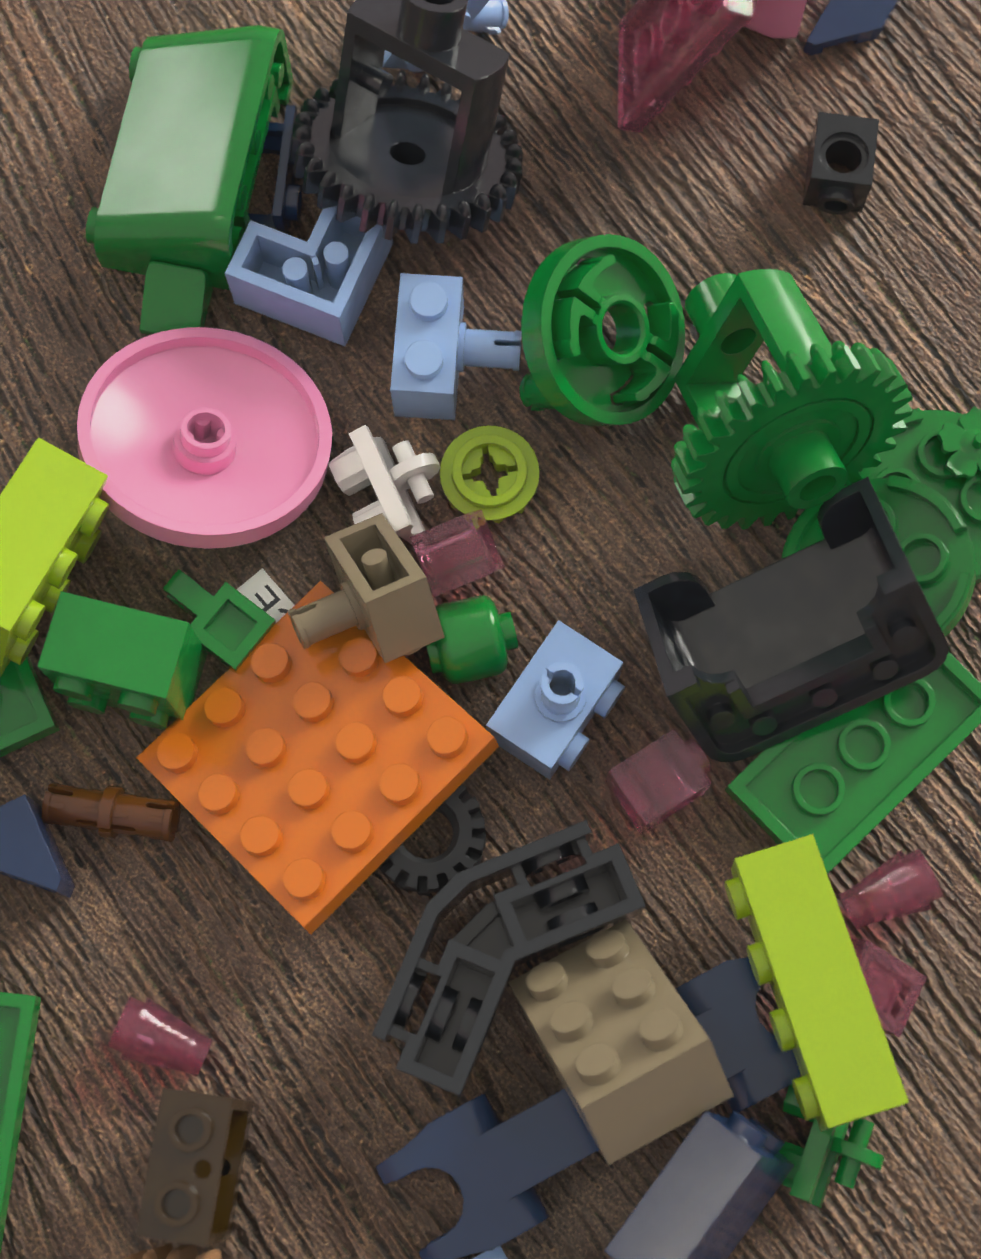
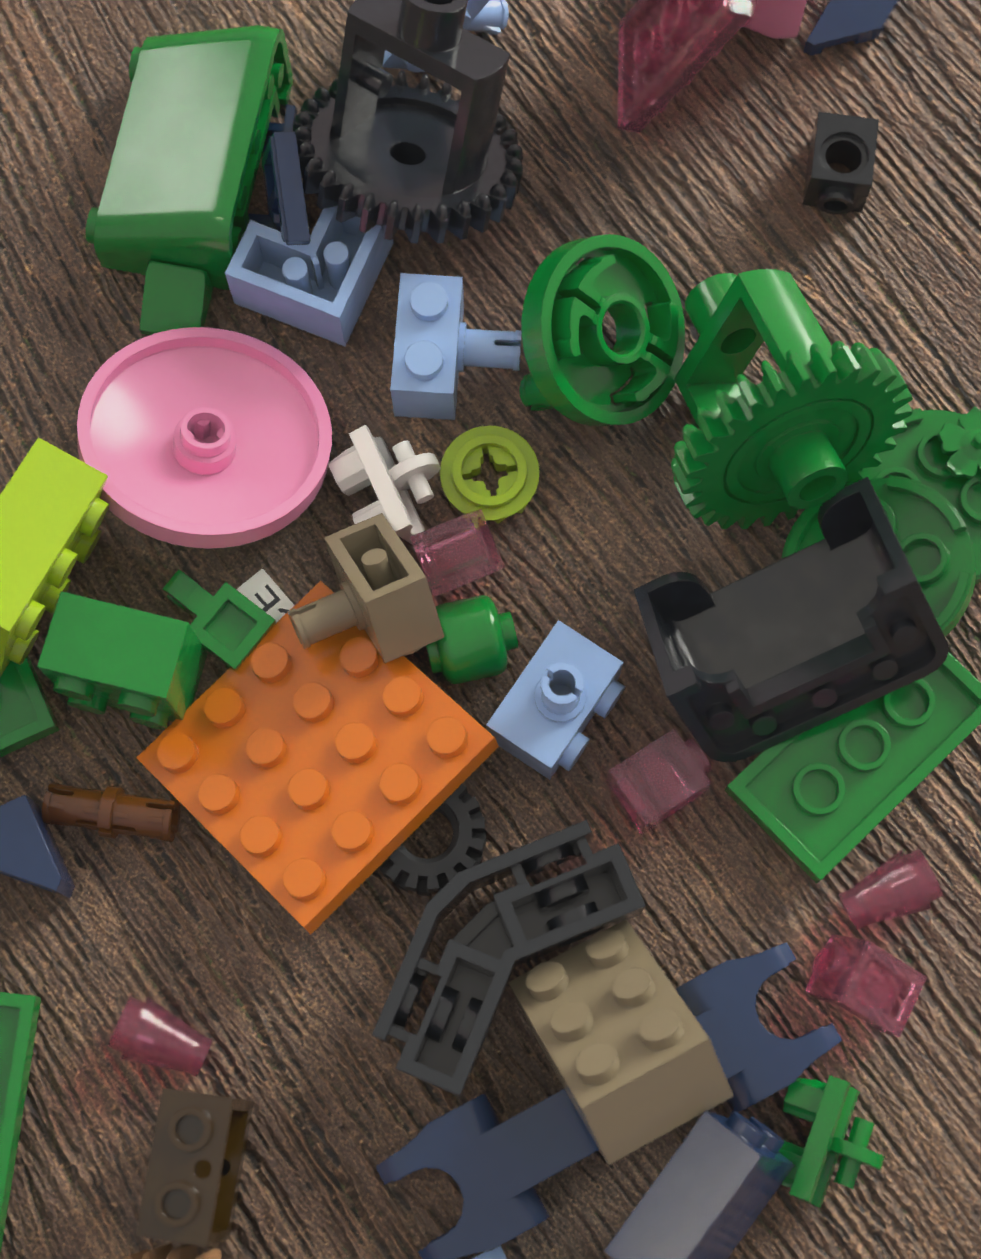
(285, 188): none -> dark blue tile
(816, 984): lime brick -> none

